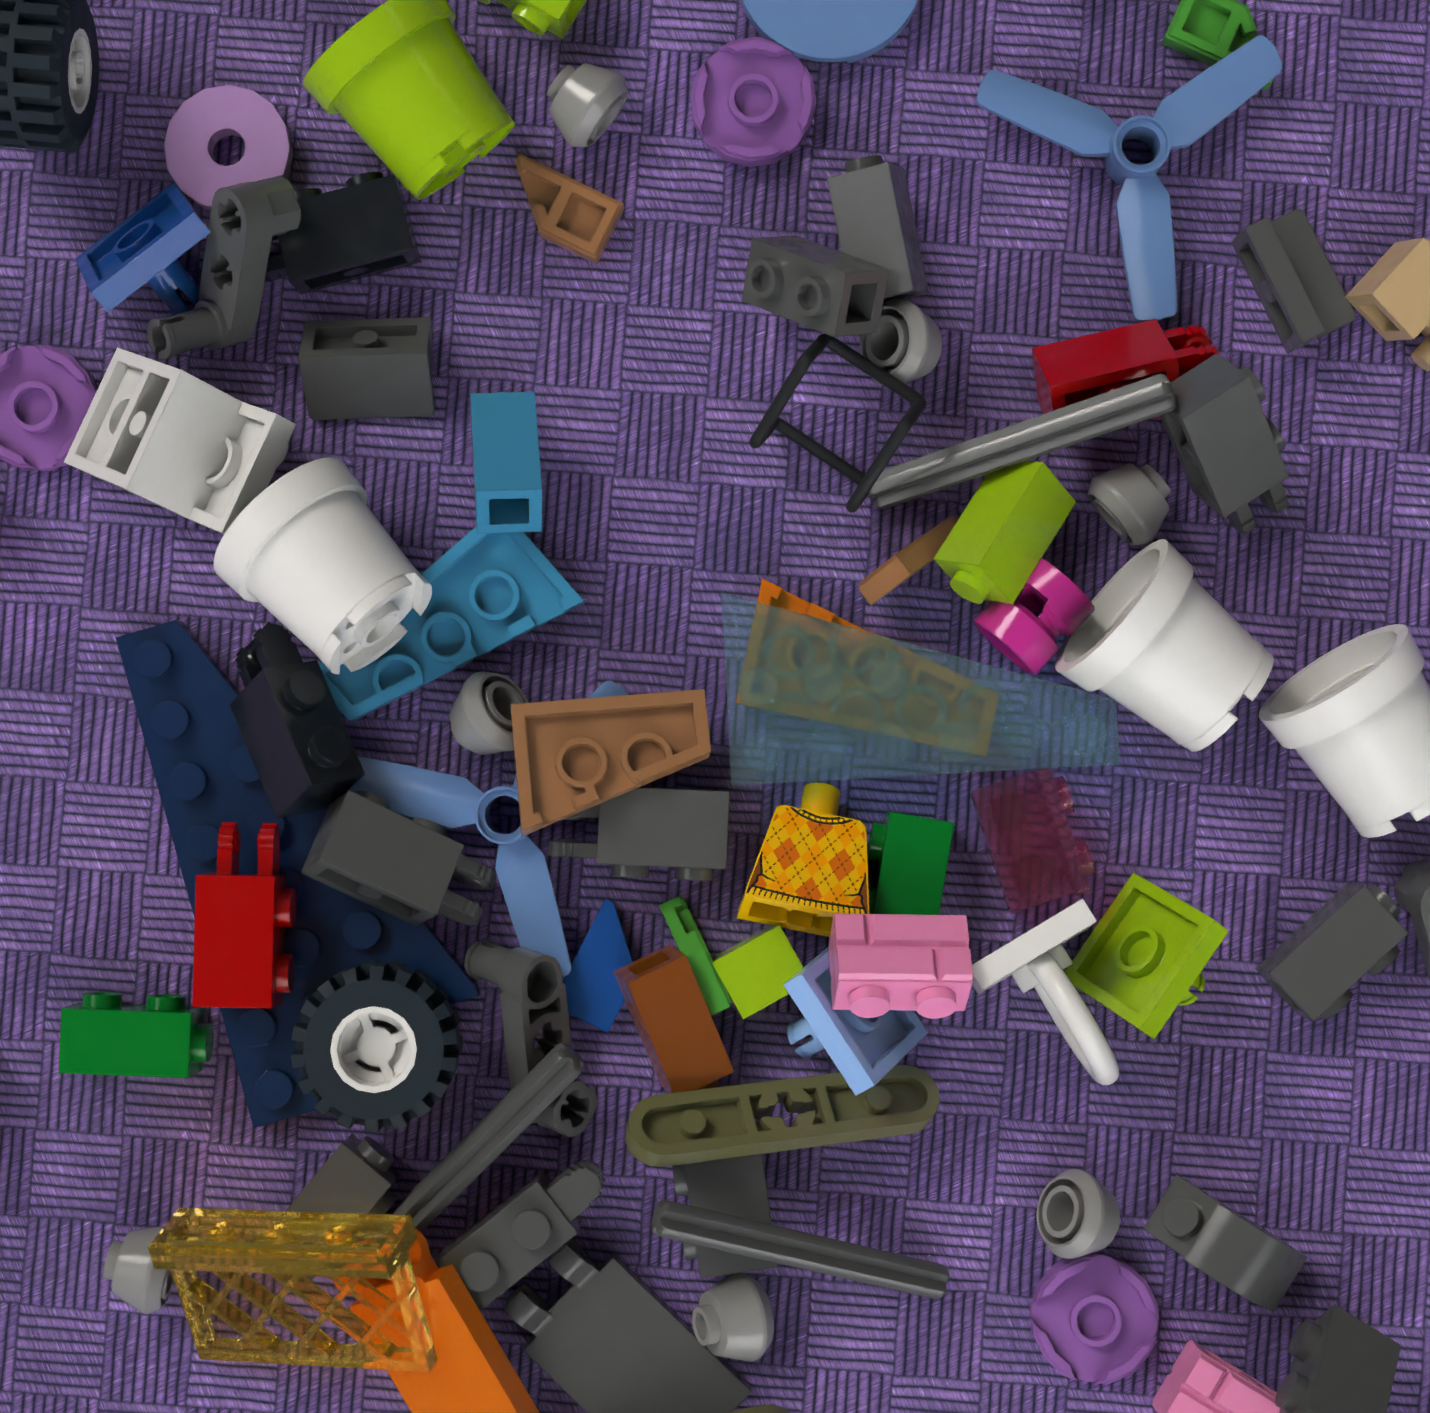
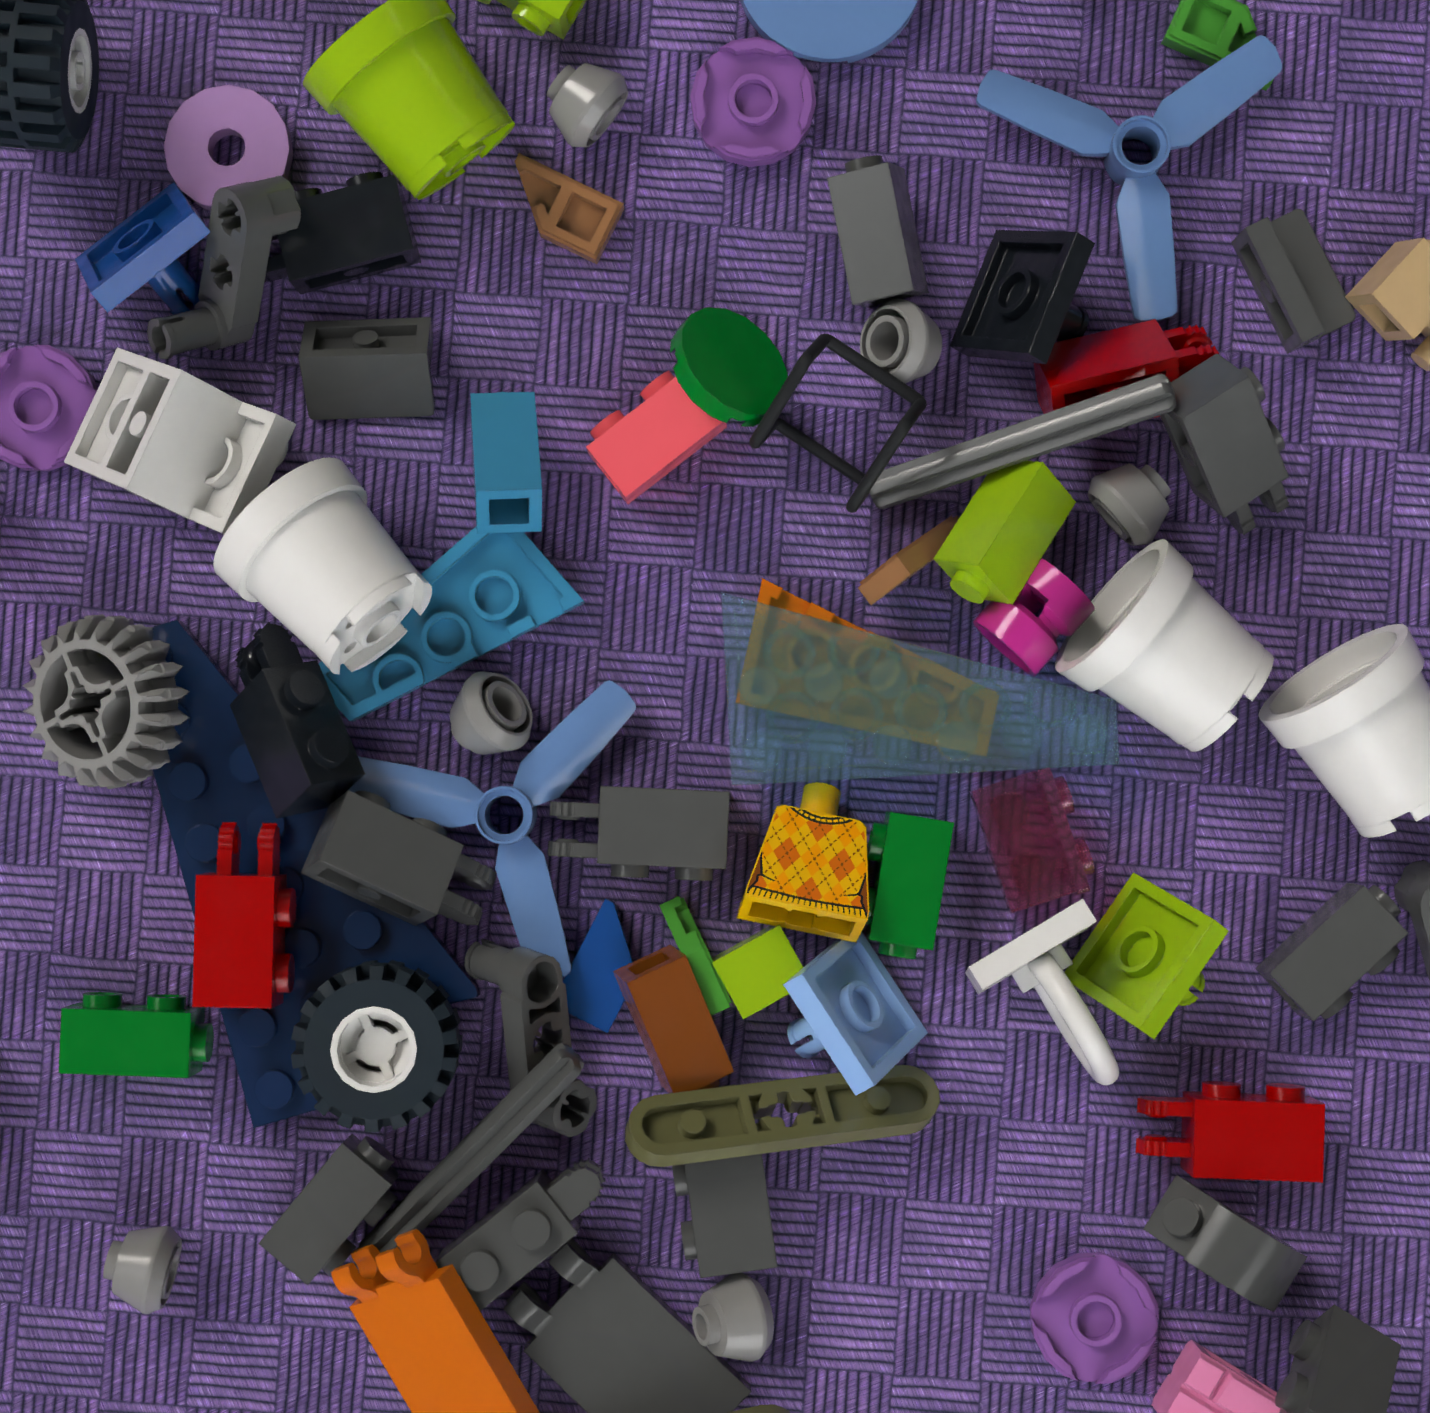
(105, 701): none -> light grey gear
(287, 1248): clear yellow fence -> none
(600, 748): medium nougat wing -> none
(652, 438): none -> coral brick
(727, 365): none -> green tile
(798, 1249): dark grey axle -> none
(815, 285): dark grey brick -> none
(900, 964): bright pink brick -> none
(1025, 296): none -> black tile
(1077, 1215): light grey cone -> none
(1241, 1133): none -> red hinge

